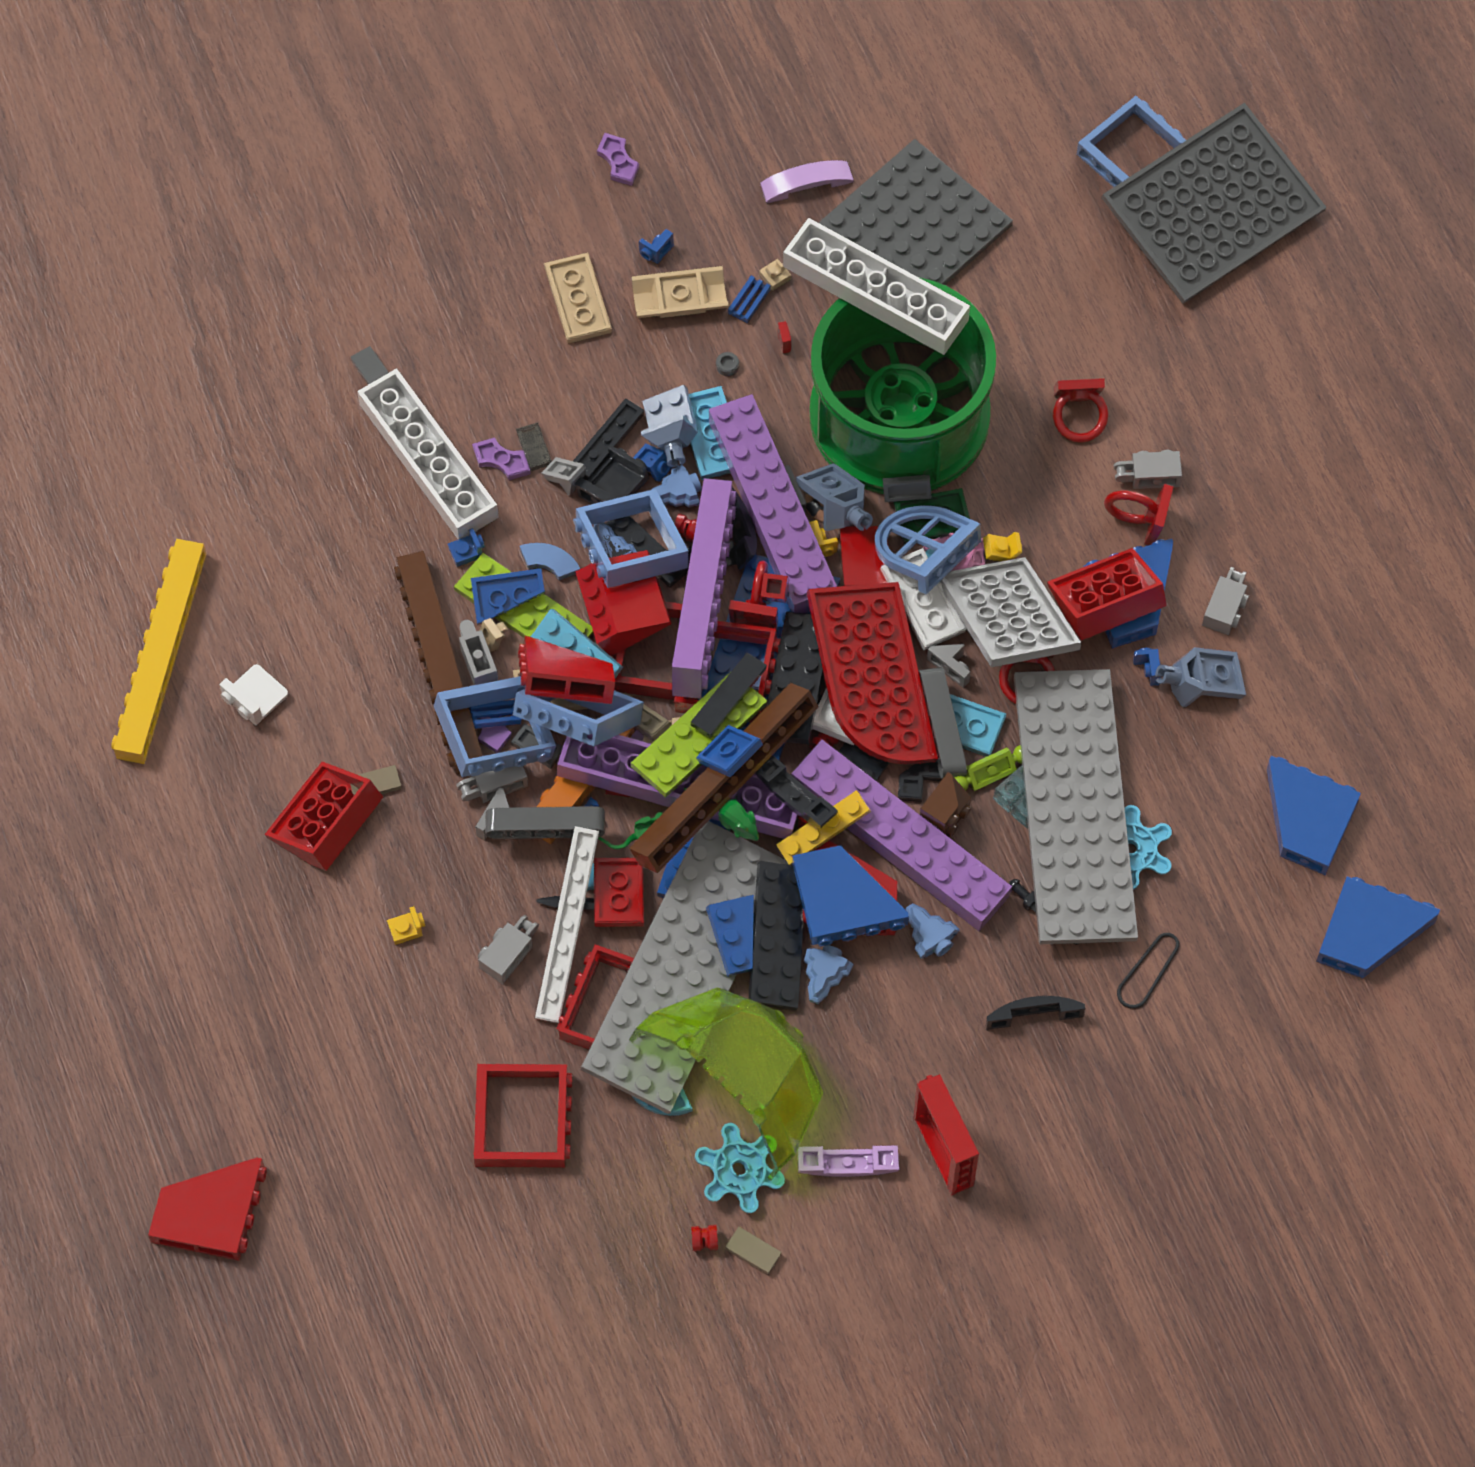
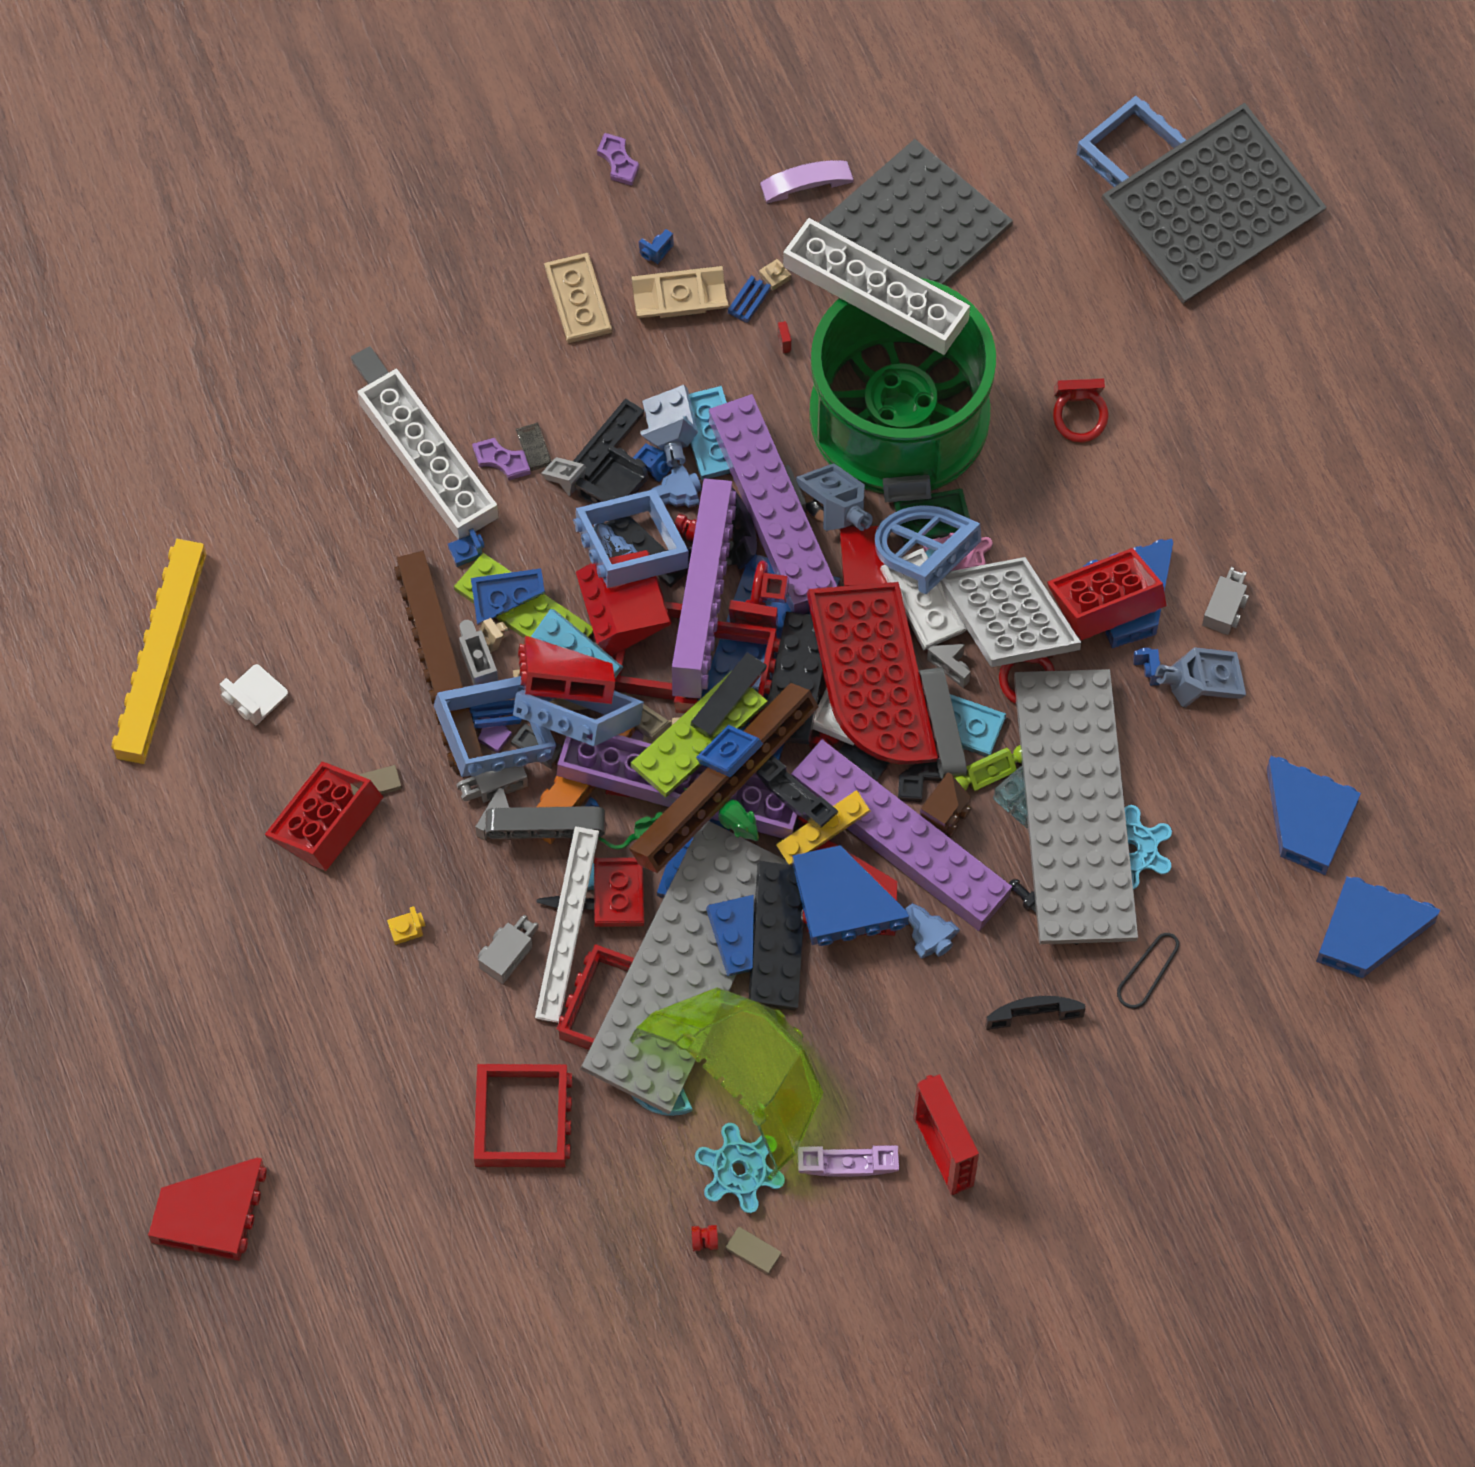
(550, 558): medium blue tile -> none
(727, 364): dark grey tile -> none
(825, 970): medium blue rock -> none
(827, 546): yellow bracket -> none
(1002, 548): yellow bracket -> none
(1150, 469): light grey brick -> none
(1154, 514): red tile -> none

